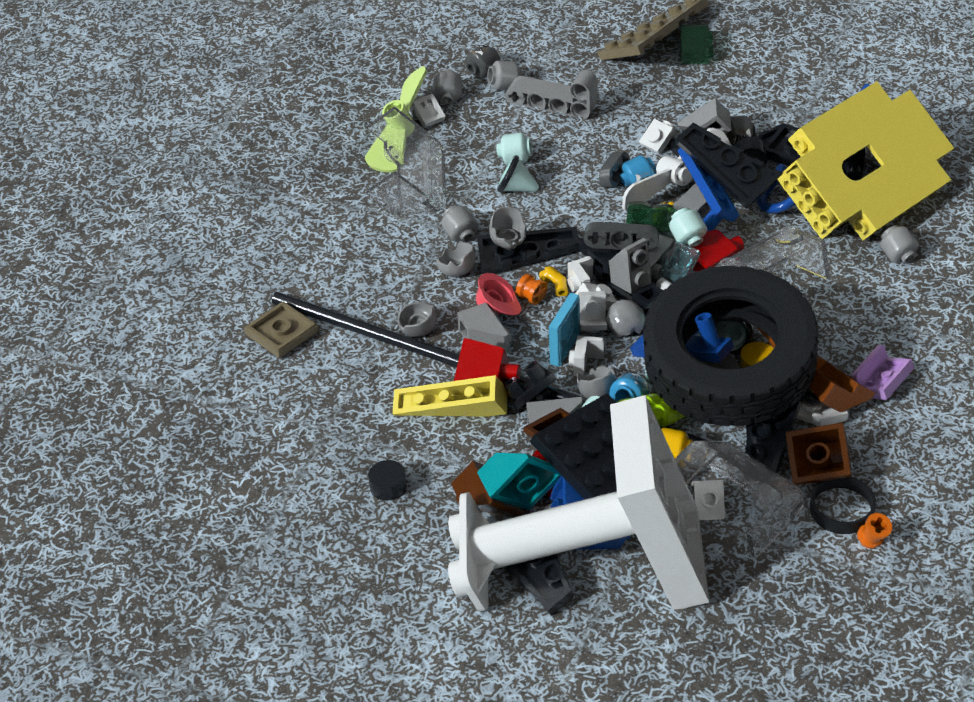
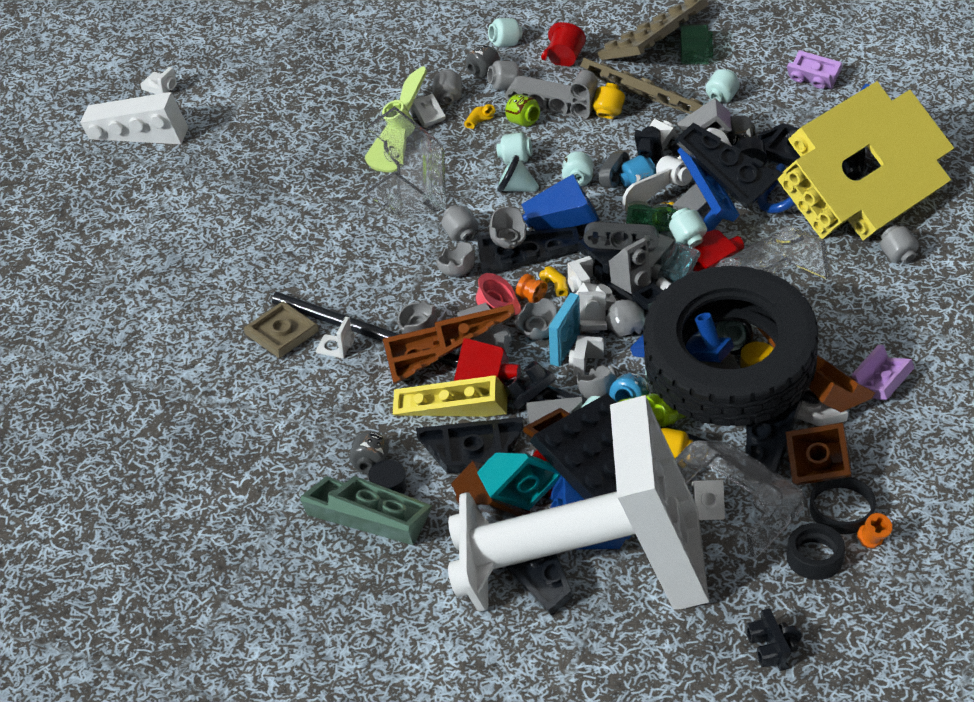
(136, 120): none -> white wedge
(160, 83): none -> white bracket
(344, 337): none -> white bracket
(367, 508): none -> sand green slope
(368, 450): none -> dark grey head
(420, 348): none -> dark orange wedge
(461, 443): none -> black wing
(479, 114): none -> yellow arm
(505, 32): none -> light aqua head
(522, 110): none -> lime head
(536, 318): none -> light grey hair
(560, 207): none -> blue slope
(565, 44): none -> red hat
(580, 166): none -> light aqua head
(608, 101): none -> yellow head
(643, 87): none -> dark tan wing
(649, 143): none -> black hips
(722, 85): none -> light aqua head
(780, 640): none -> black hips
(811, 568): none -> black tyre
(814, 69): none -> lavender bracket

